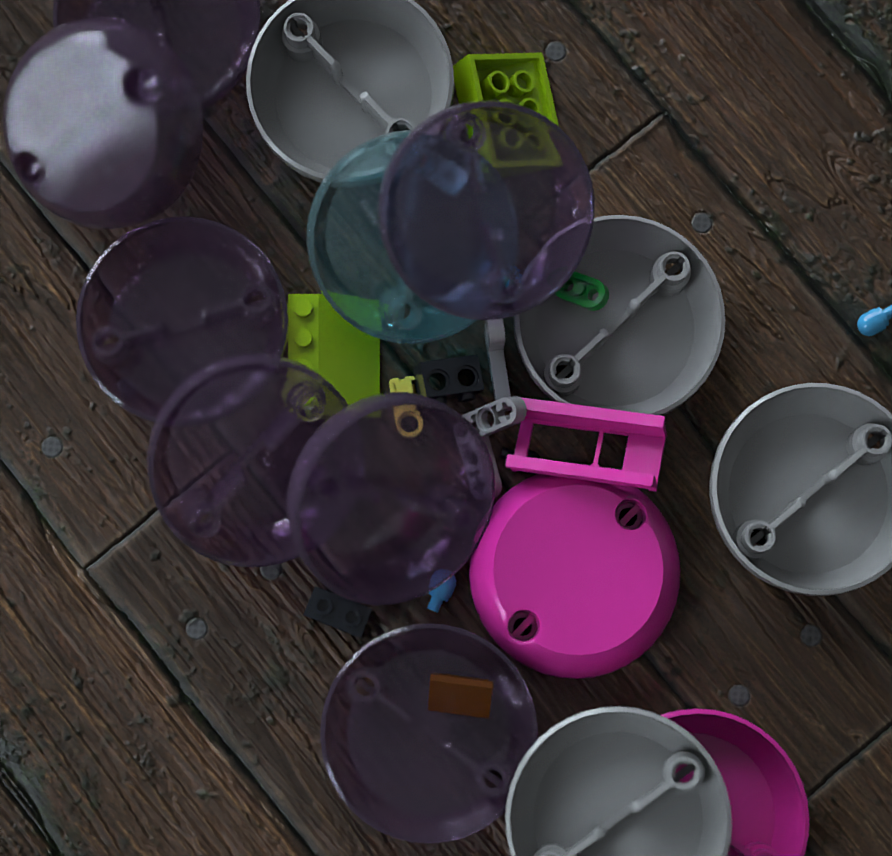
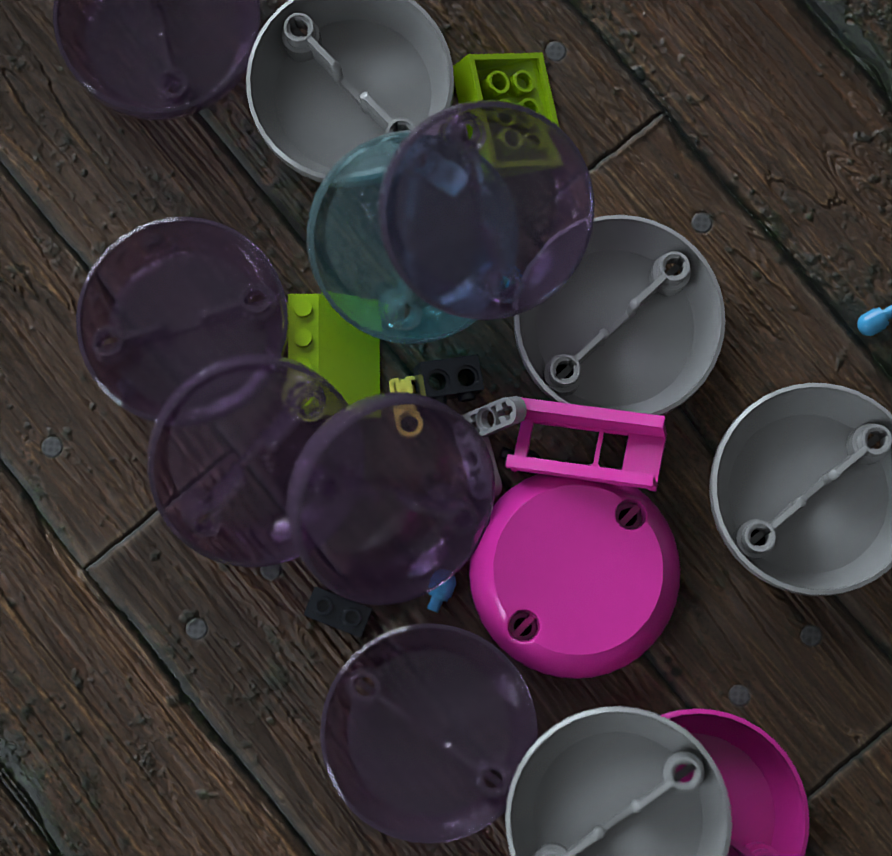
(94, 128): clear purple cylinder -> none
(460, 695): reddish brown slope -> none
(495, 342): light grey beam -> none
(583, 291): green plate -> none

